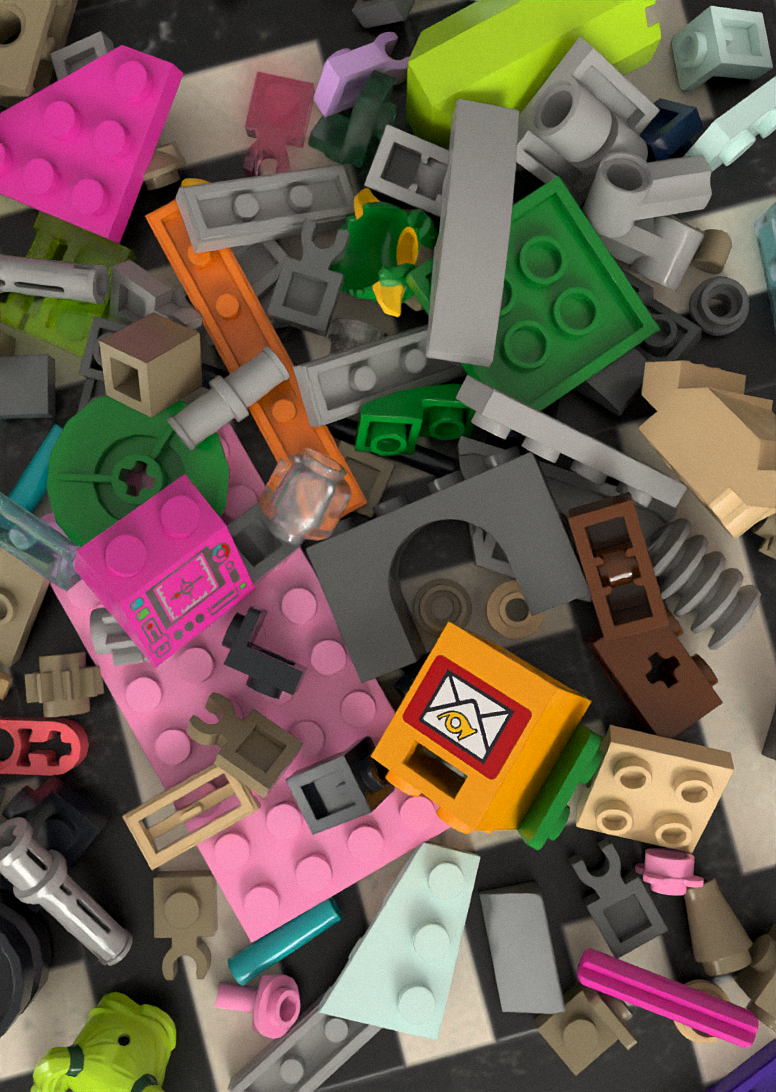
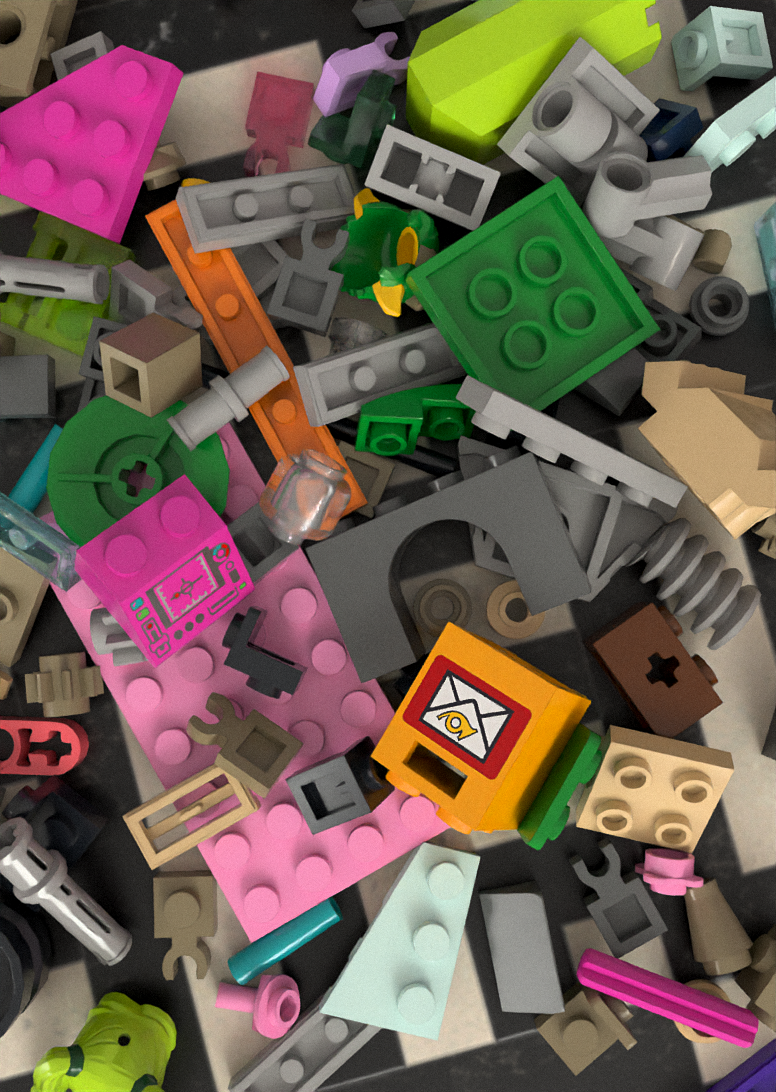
(473, 234): light grey slope -> none
(617, 567): reddish brown brick -> none

